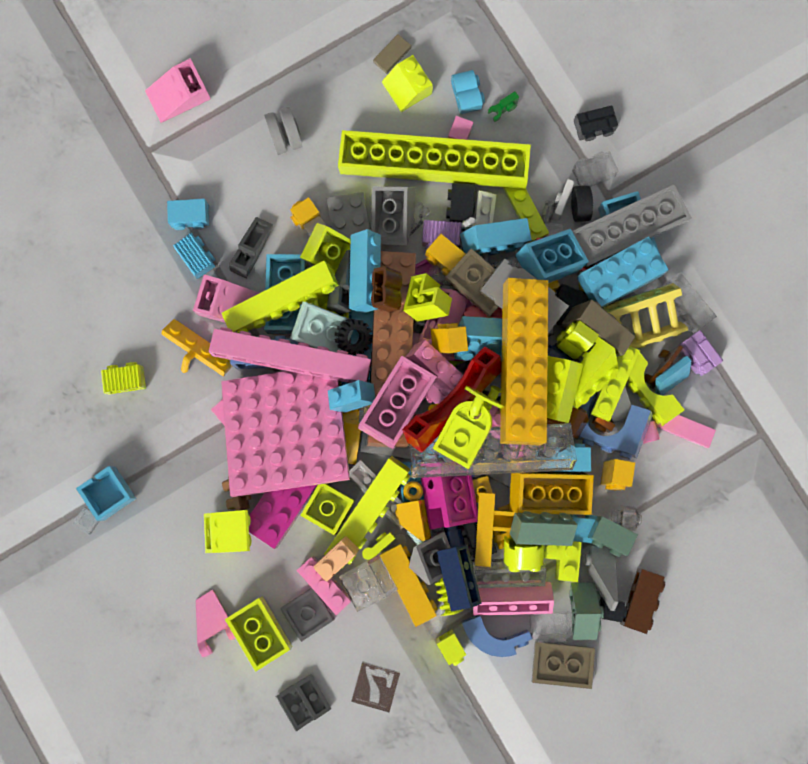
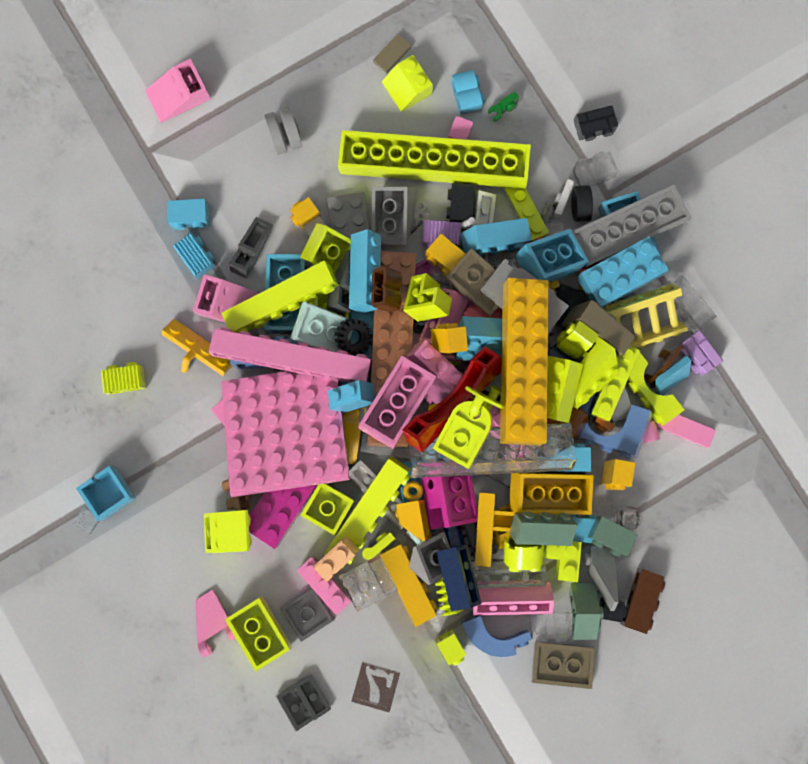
(481, 485): yellow brick -> none

